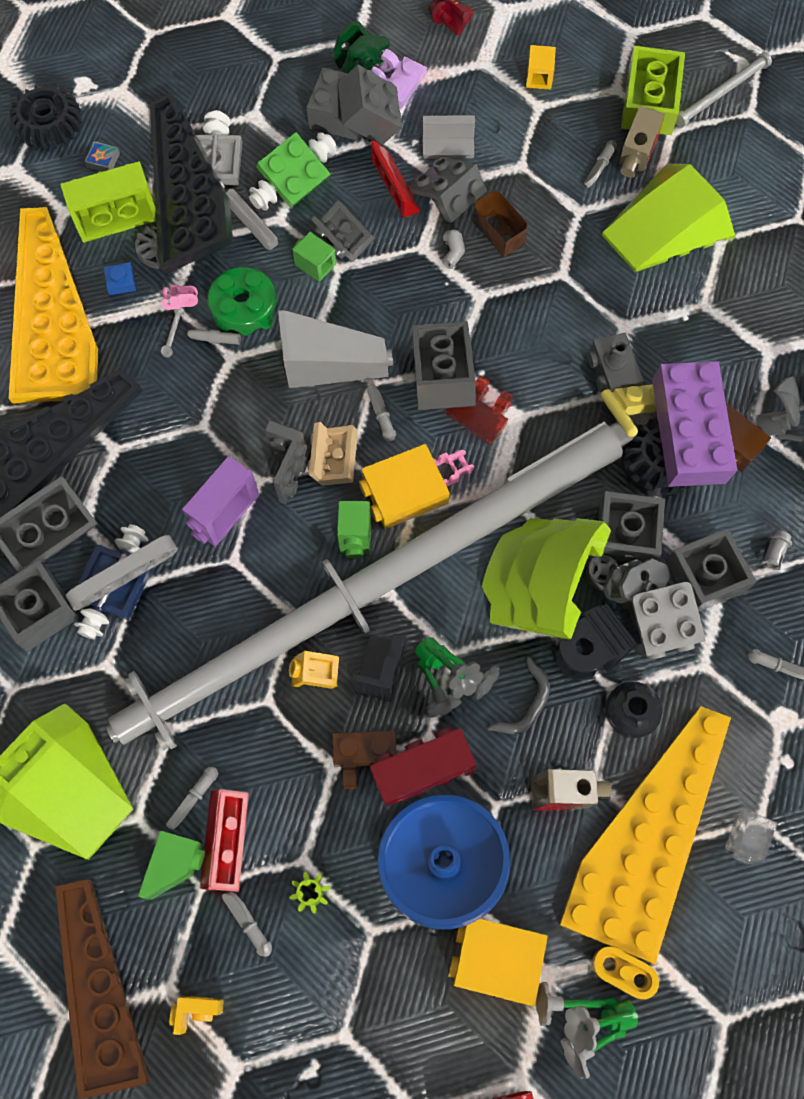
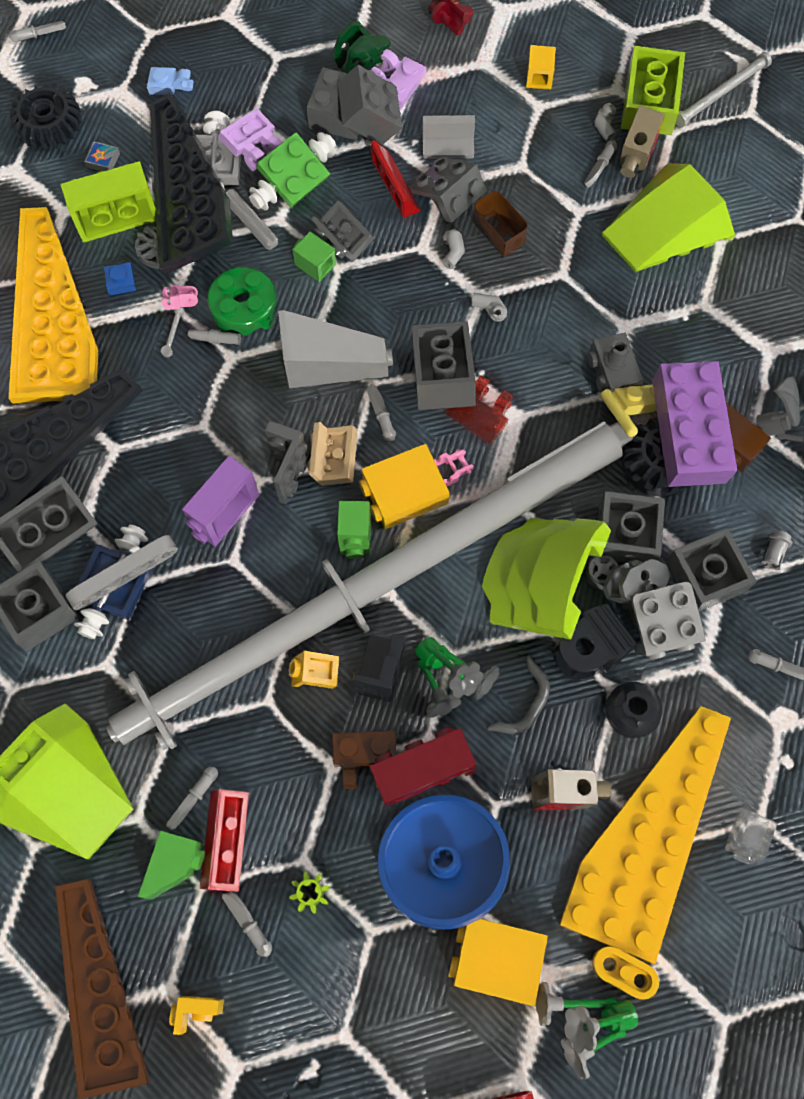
(31, 32): none -> light grey piece
(166, 80): none -> light blue plate
(246, 133): none -> lavender plate
(492, 304): none -> light grey arm
(603, 121): none -> light grey arm

